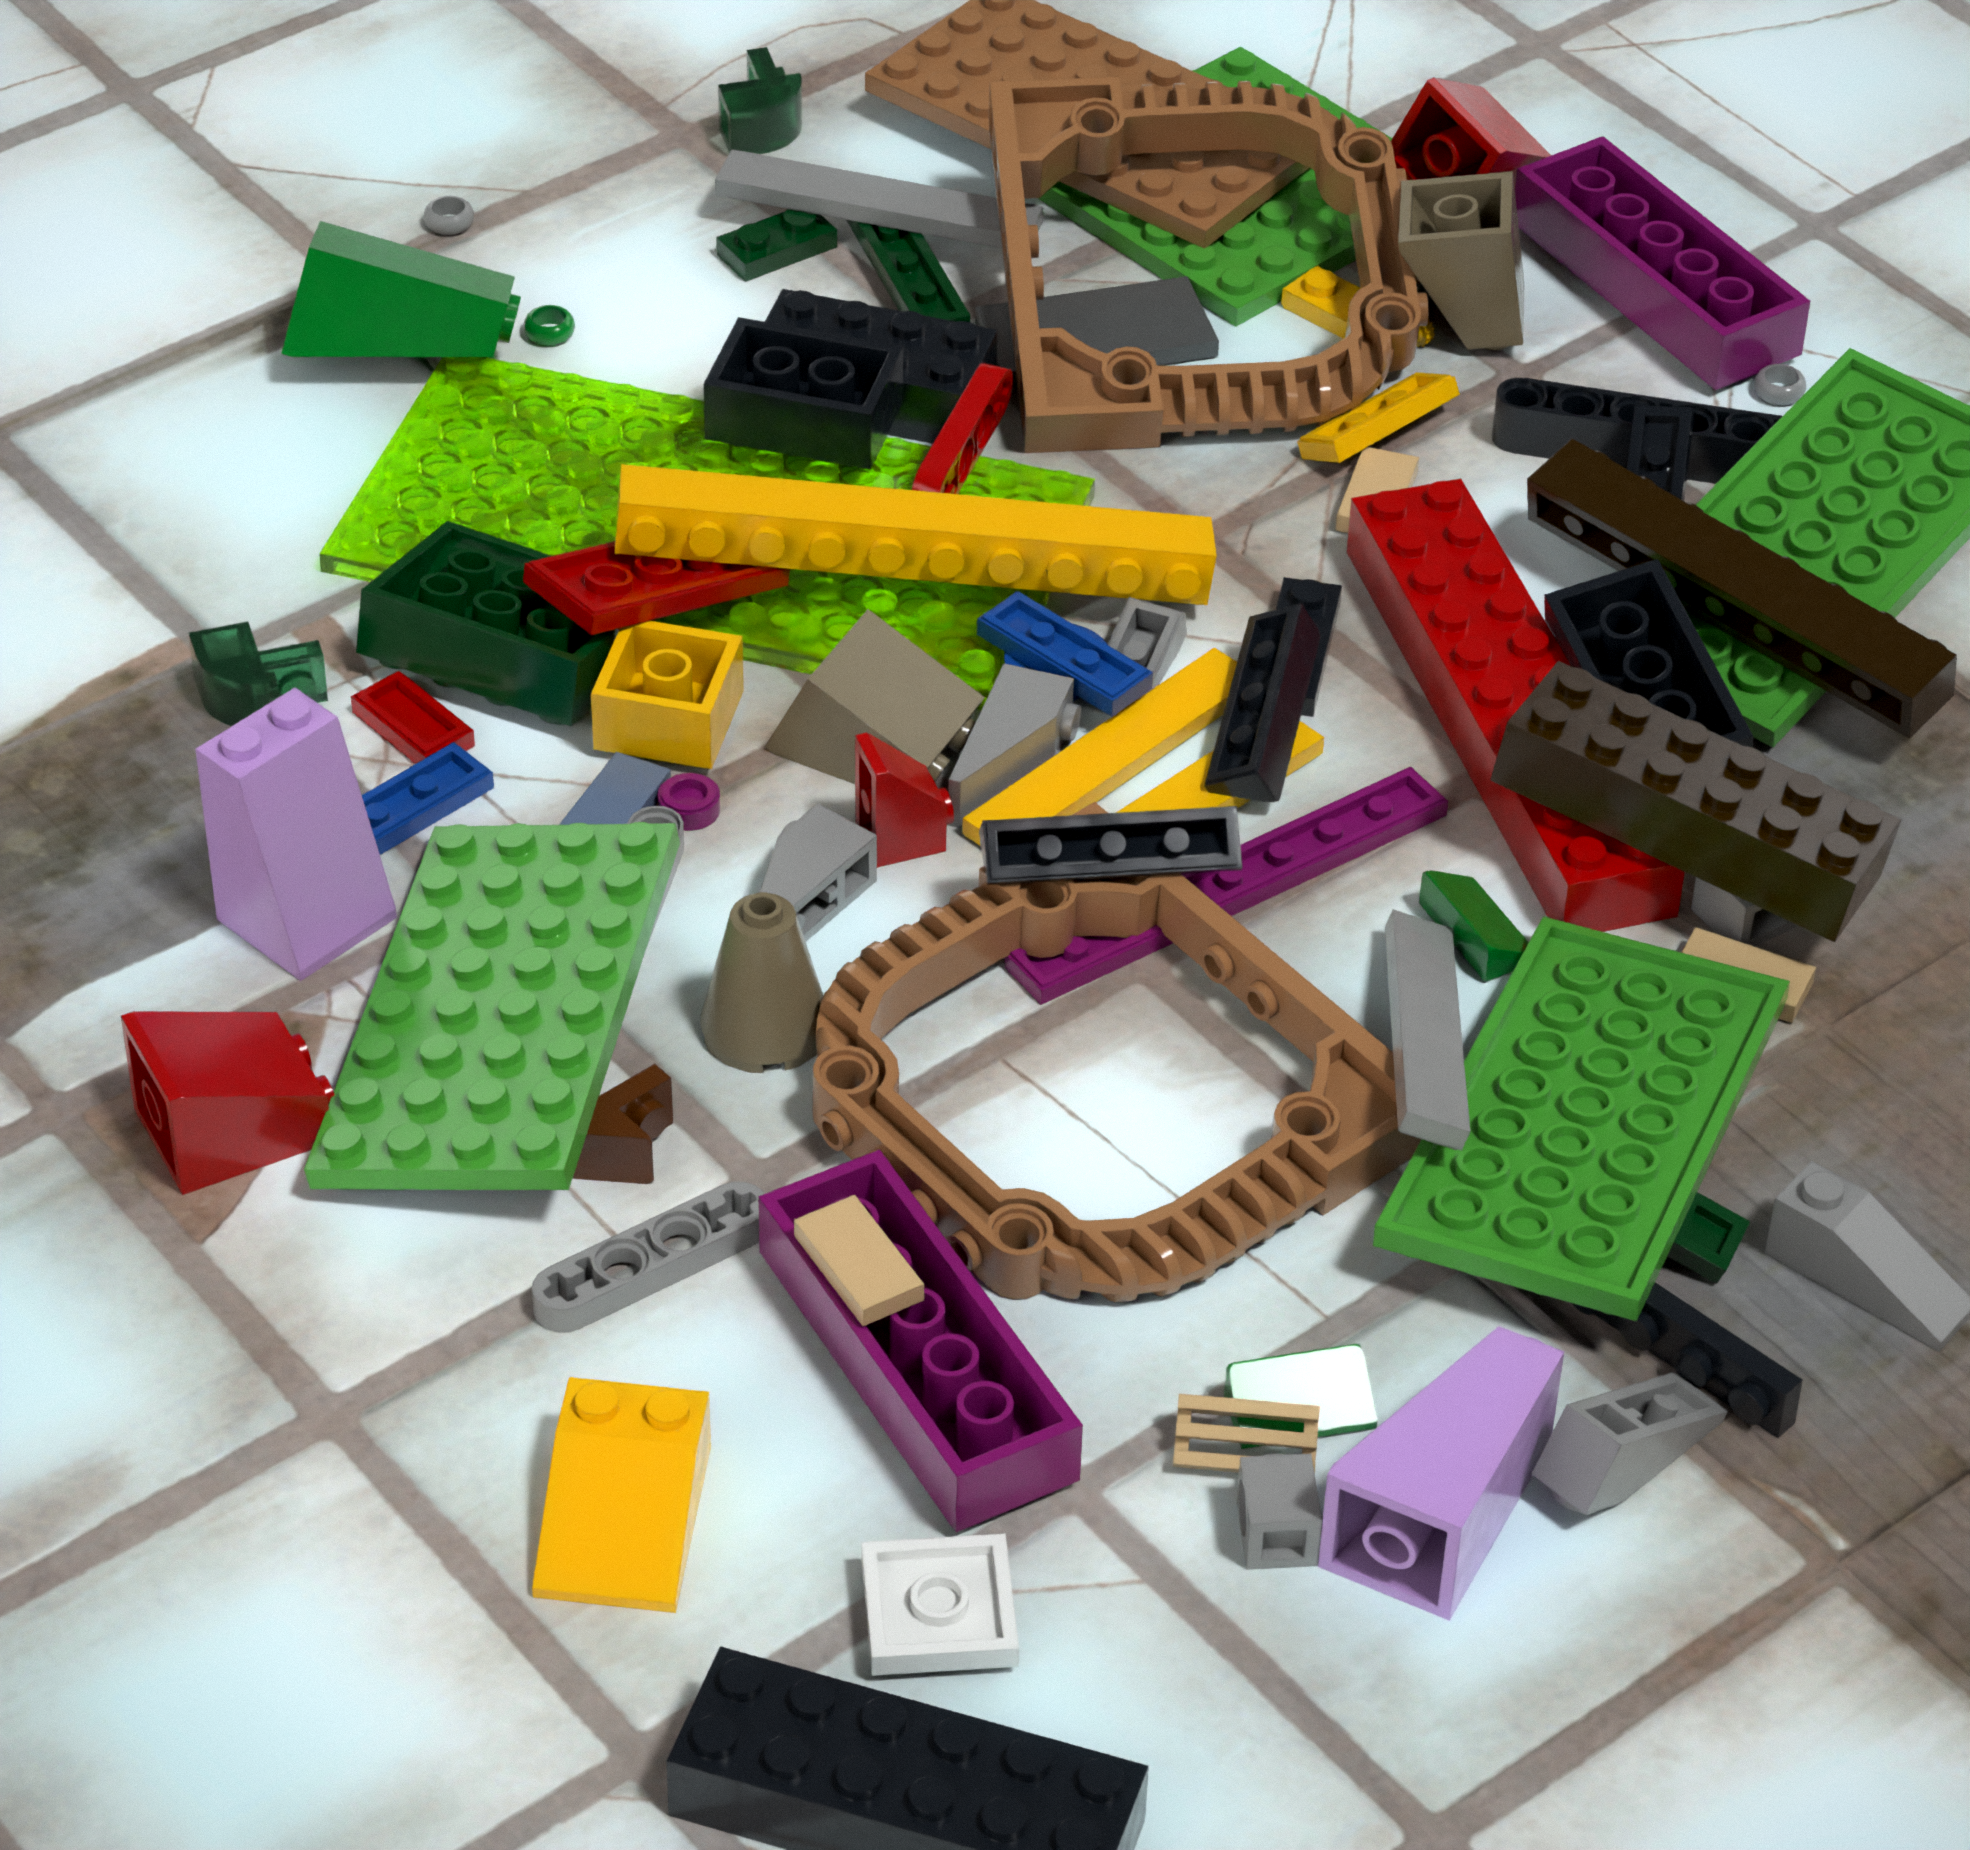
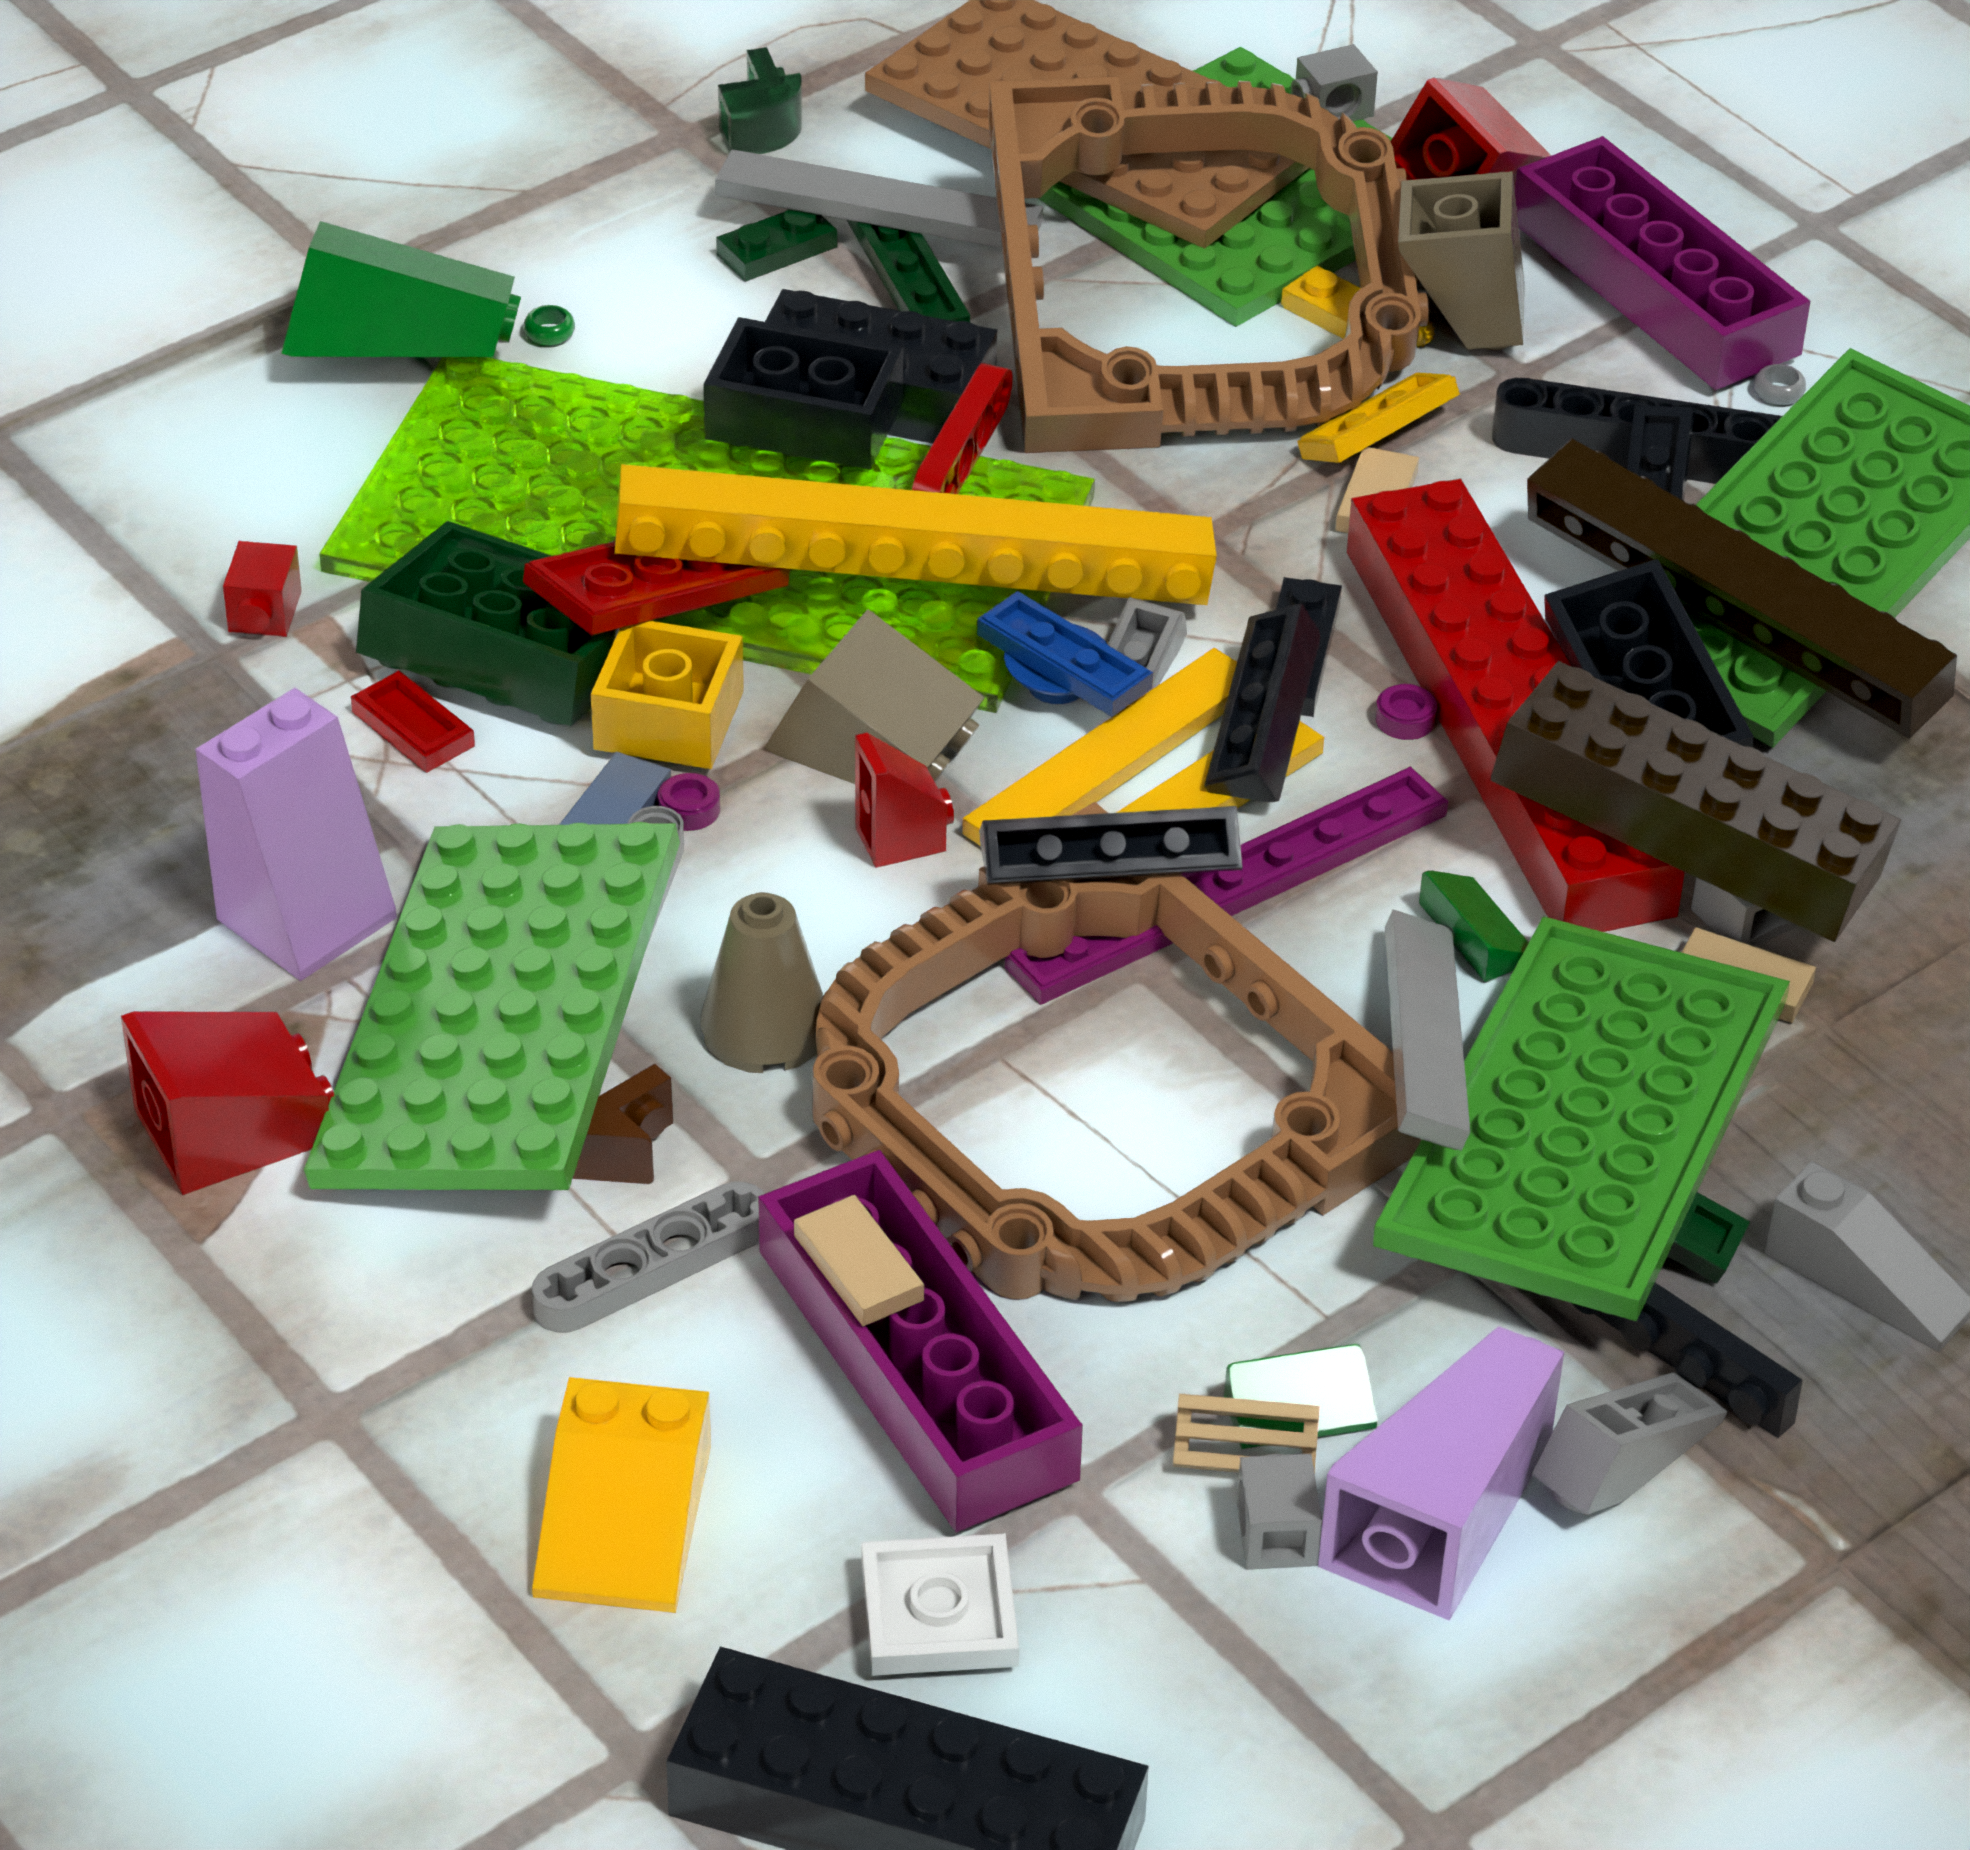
(240, 679): clear green brick -> none
(262, 588): none -> red brick
(425, 795): blue tile -> none
(448, 225): light grey piece -> none
(821, 866): light grey slope -> none
(1015, 733): light grey slope -> none
(1150, 315): dark grey tile -> none
(1340, 81): none -> light grey brick
(1406, 711): none -> magenta tile

